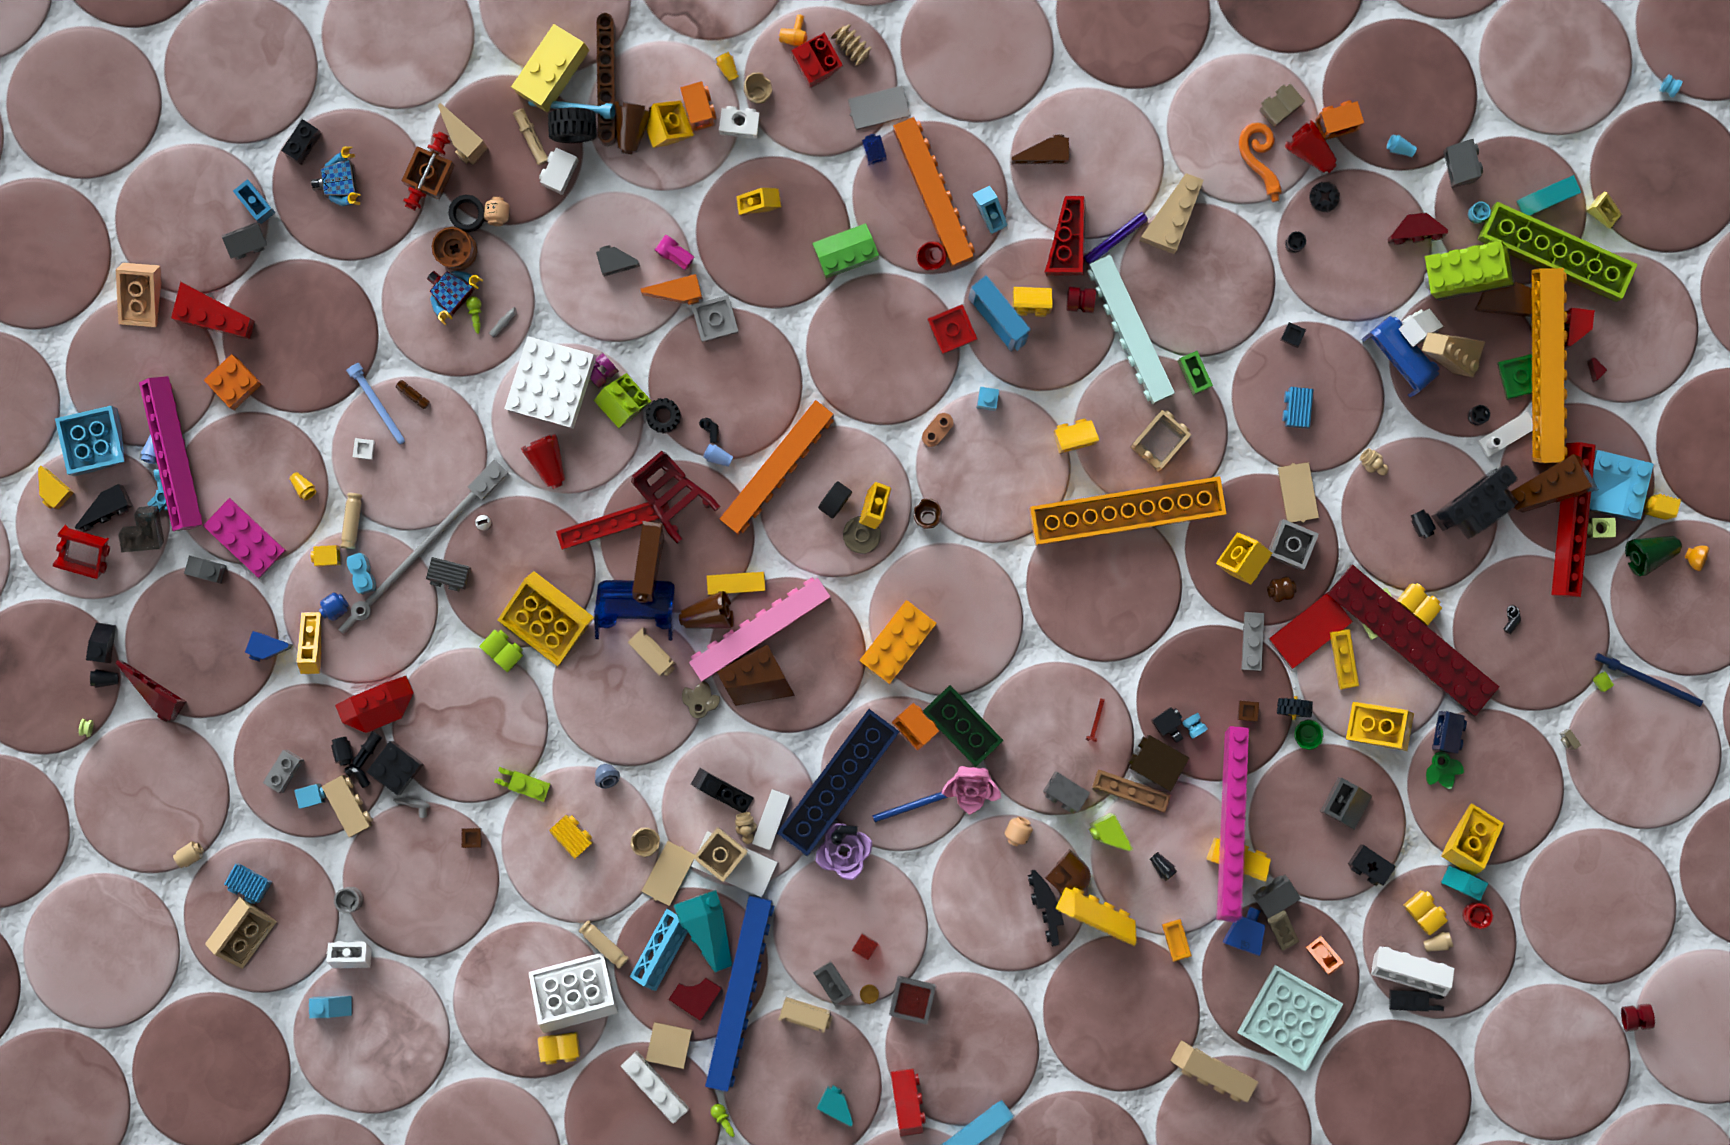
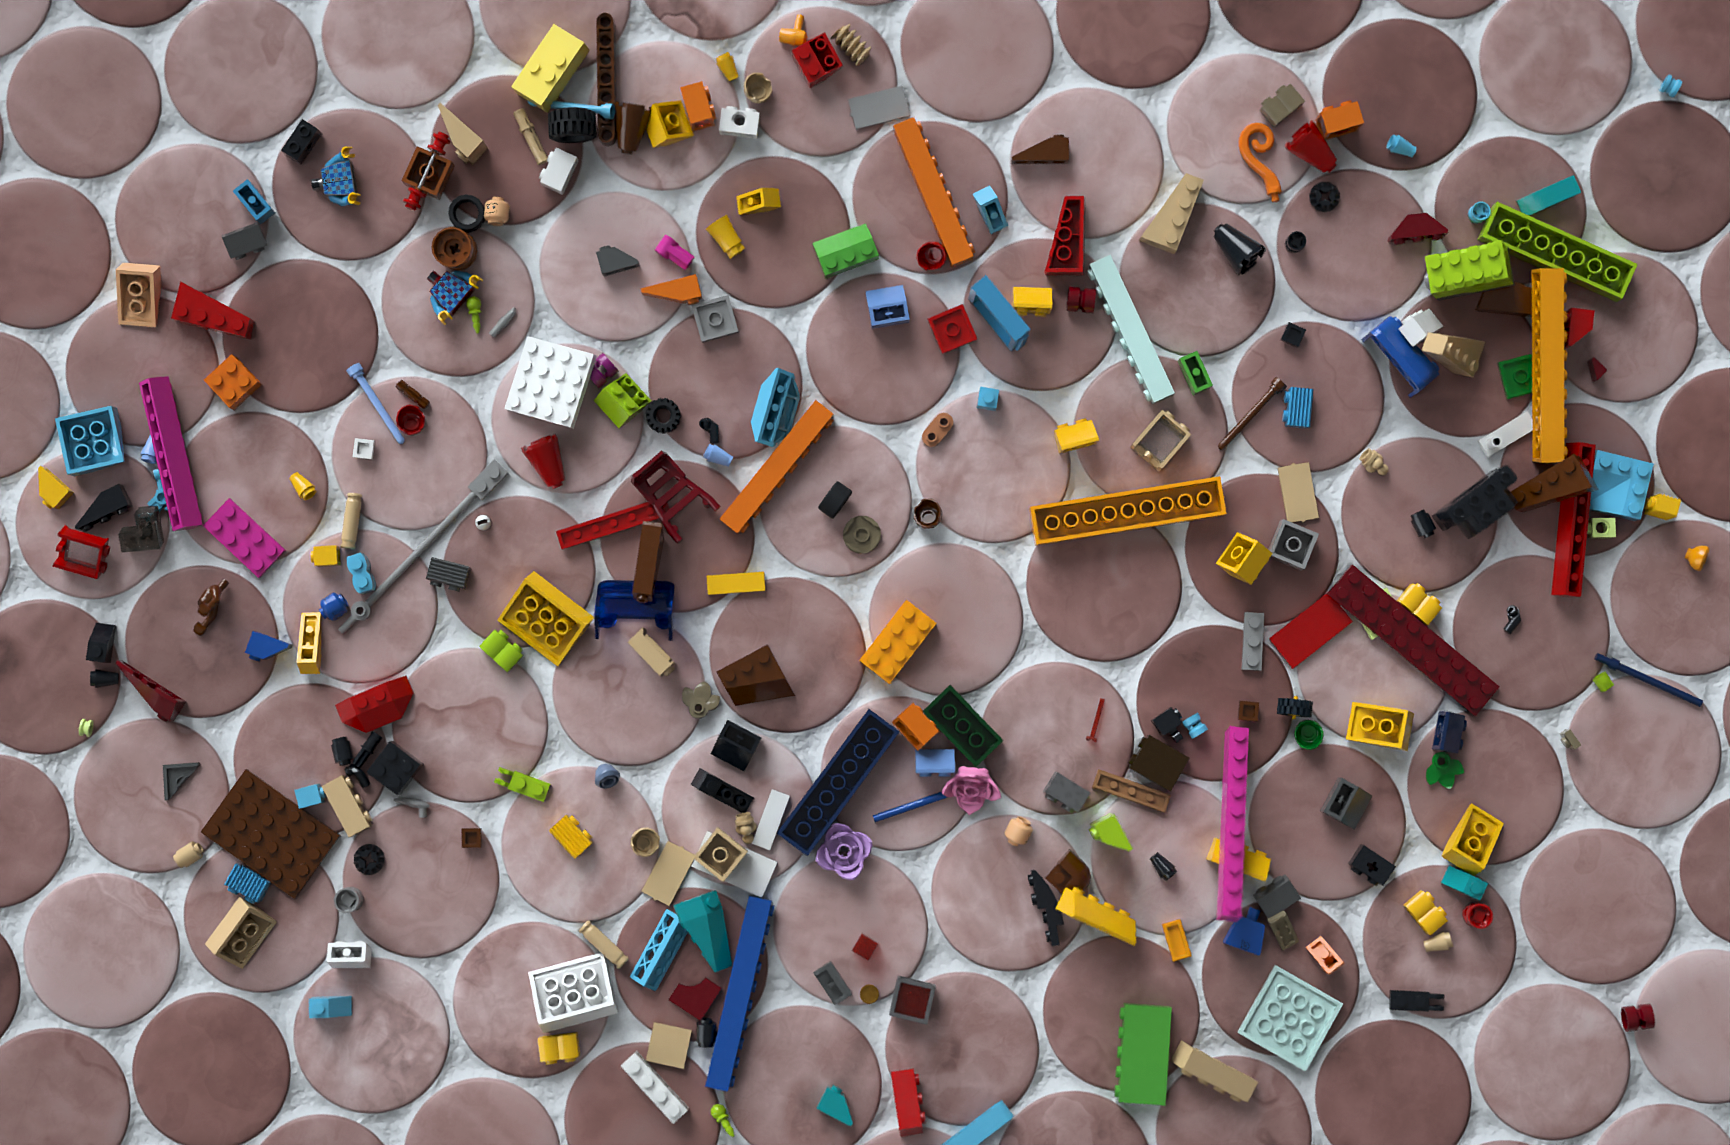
(175, 776): none -> dark grey tile
(205, 569): dark grey slope -> none
(208, 606): none -> reddish brown piece
(270, 833): none -> reddish brown plate
(283, 771): light grey brick -> none
(377, 855): none -> black gear
(410, 420): none -> red hair
(706, 1032): none -> black brick
(708, 613): reddish brown cone -> none
(726, 236): none -> yellow plant
(736, 745): none -> black slope
(760, 629): bright pink brick -> none
(775, 408): none -> medium azure wedge
(805, 1014): tan window -> none
(841, 832): black arm -> none
(874, 149): clear blue brick -> none
(875, 505): yellow brick -> none
(887, 306): none -> medium blue slope
(934, 761): none -> medium blue slope
(1115, 238): dark purple axle -> none
(1143, 1054): none -> bright green brick
(1238, 248): none -> black cone
(1276, 386): none -> reddish brown piece
(1281, 589): reddish brown piece -> none
(1344, 659): yellow tile -> none
(1412, 971): white brick -> none
(1463, 163): dark grey slope -> none
(1482, 415): black wheel -> none
(1604, 210): light yellow slope -> none
(1651, 553): dark green cone -> none

